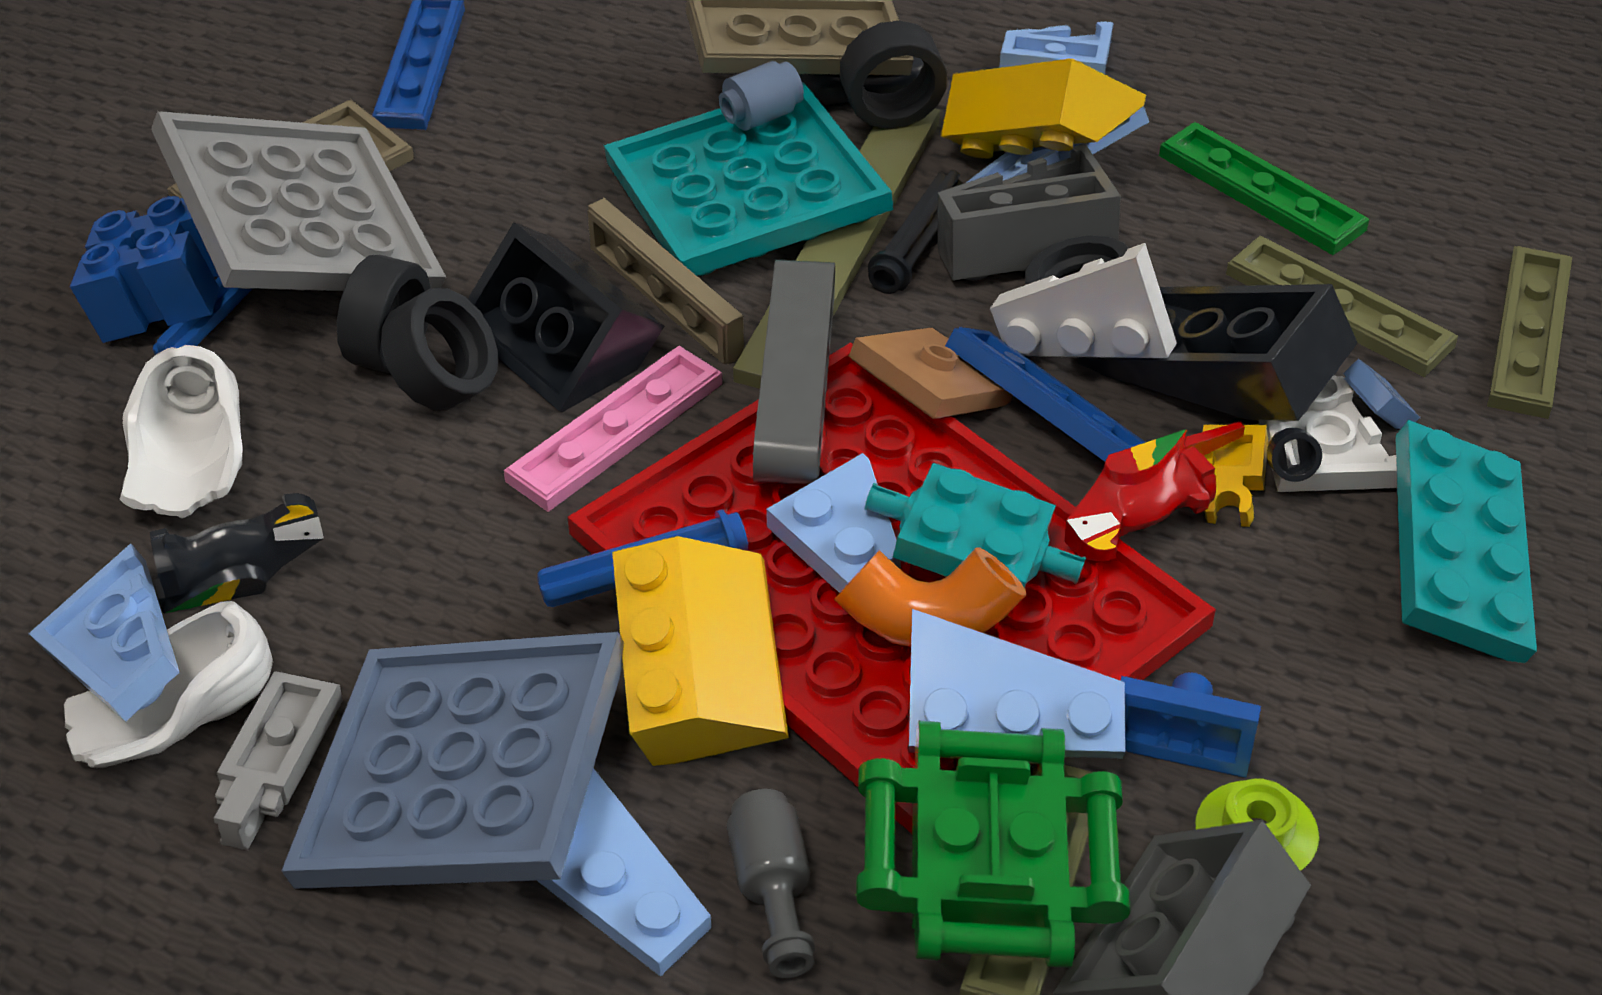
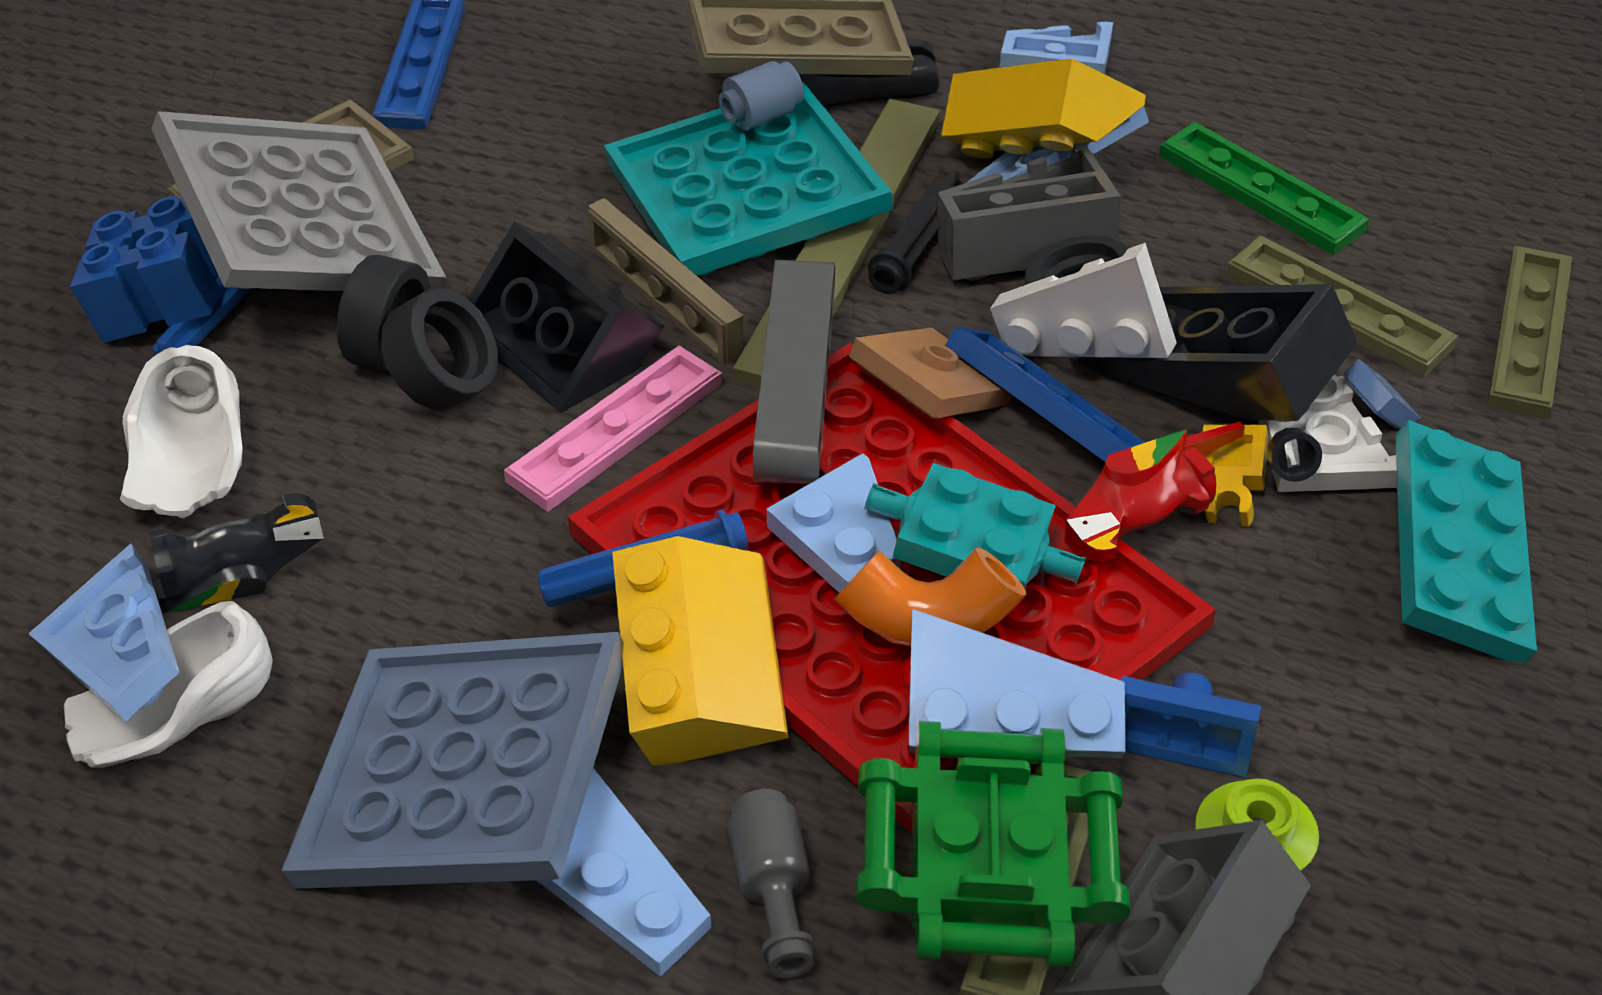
(272, 753): light grey hinge -> none
(878, 45): black tyre -> none

